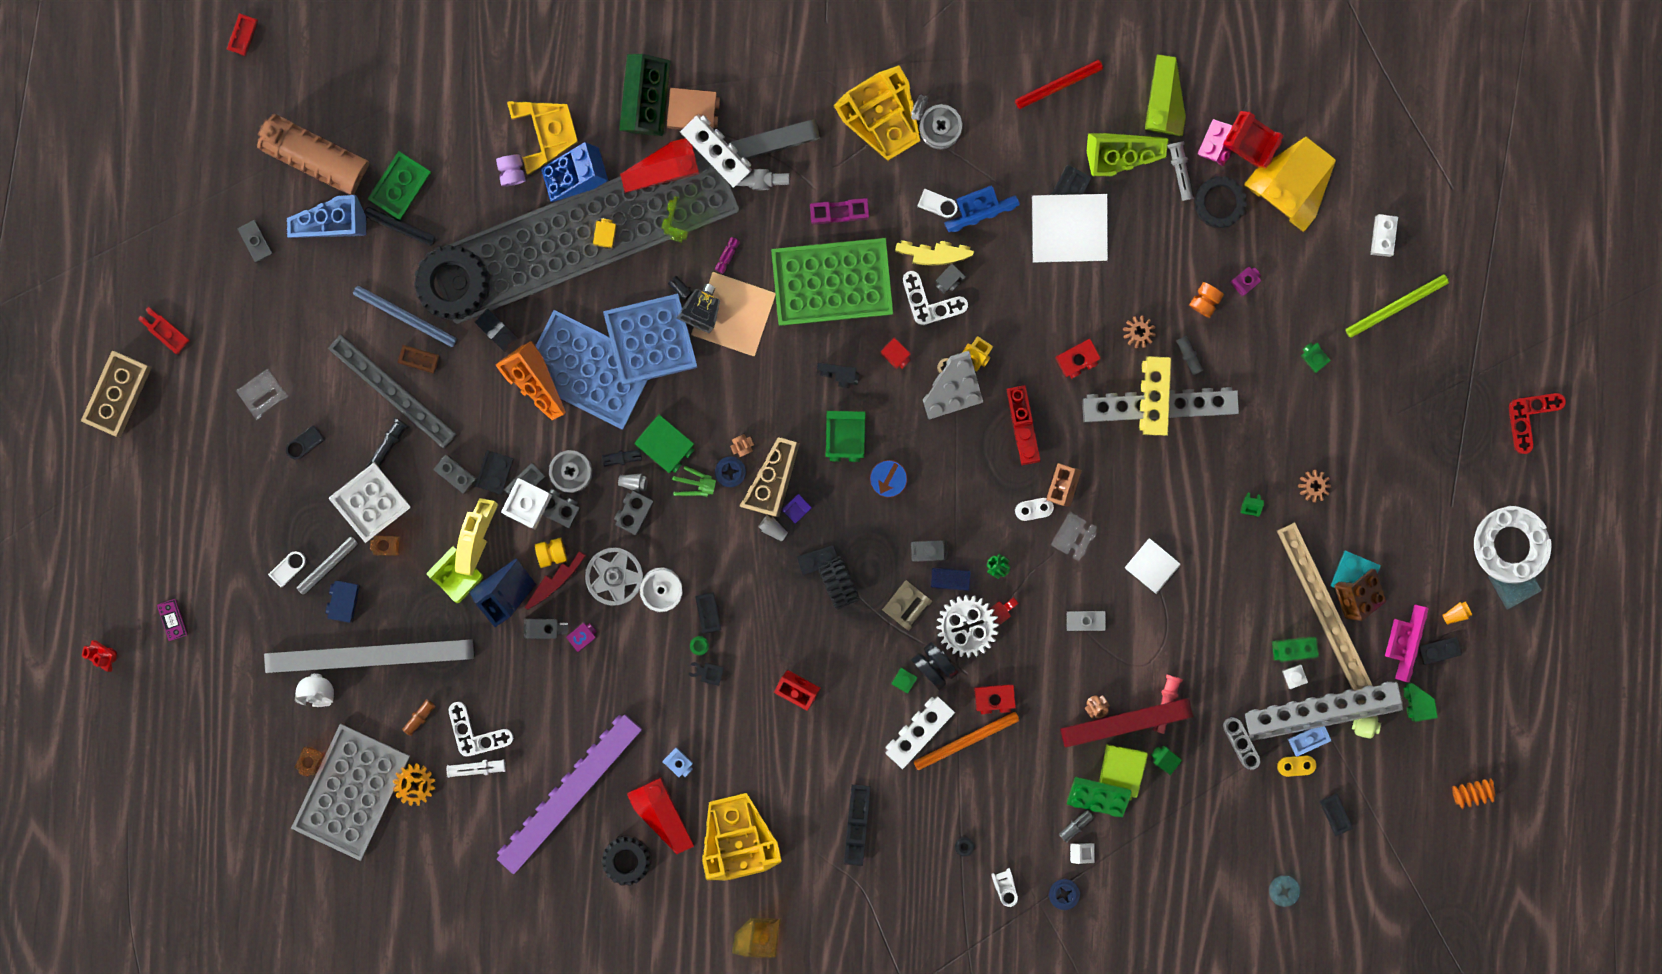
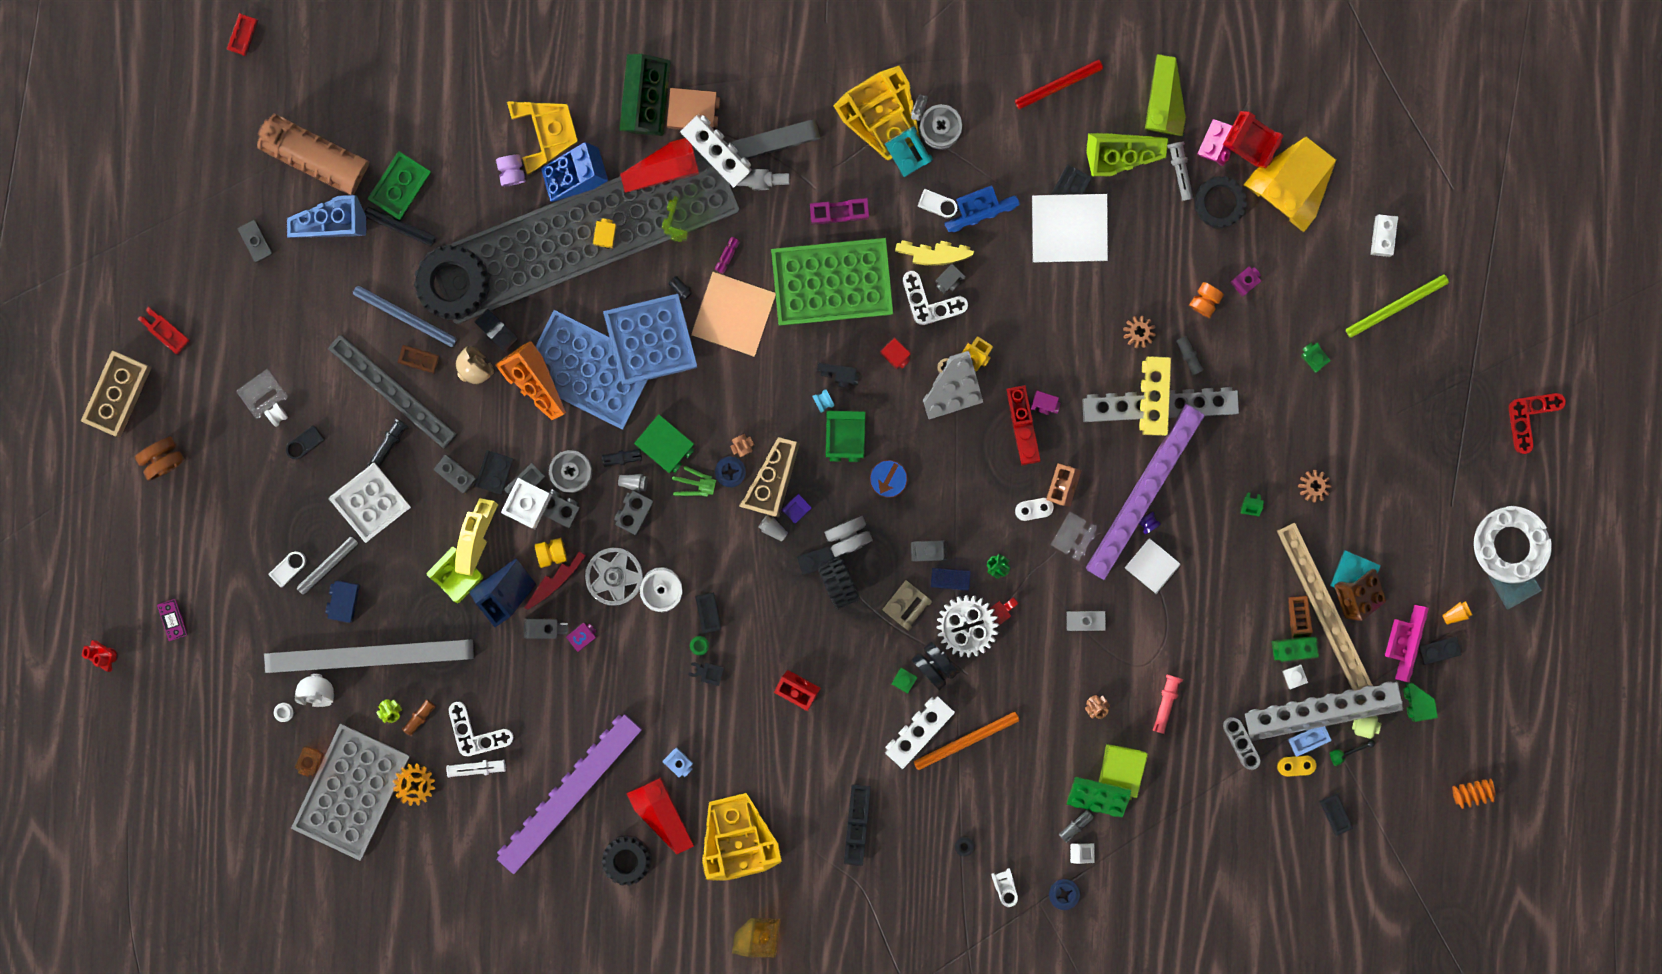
(160, 458): none -> dark orange wheel
(276, 414): none -> white wheel
(283, 712): none -> white plate
(389, 711): none -> lime gear
(393, 545): clear orange brick -> none
(472, 366): none -> tan cylinder
(701, 309): torso -> none
(823, 401): none -> medium azure wheel
(849, 538): none -> light grey wheel
(903, 155): none -> teal plate
(983, 694): red brick -> none
(1045, 403): none -> magenta brick
(1086, 350): red brick -> none
(1126, 722): dark red beam -> none
(1144, 491): none -> medium lavender brick
(1149, 522): none -> dark purple wheel
(1165, 759): green slope -> none
(1275, 889): clear light blue gear -> none
(1305, 632): none -> dark orange slope
(1338, 756): none -> hinge

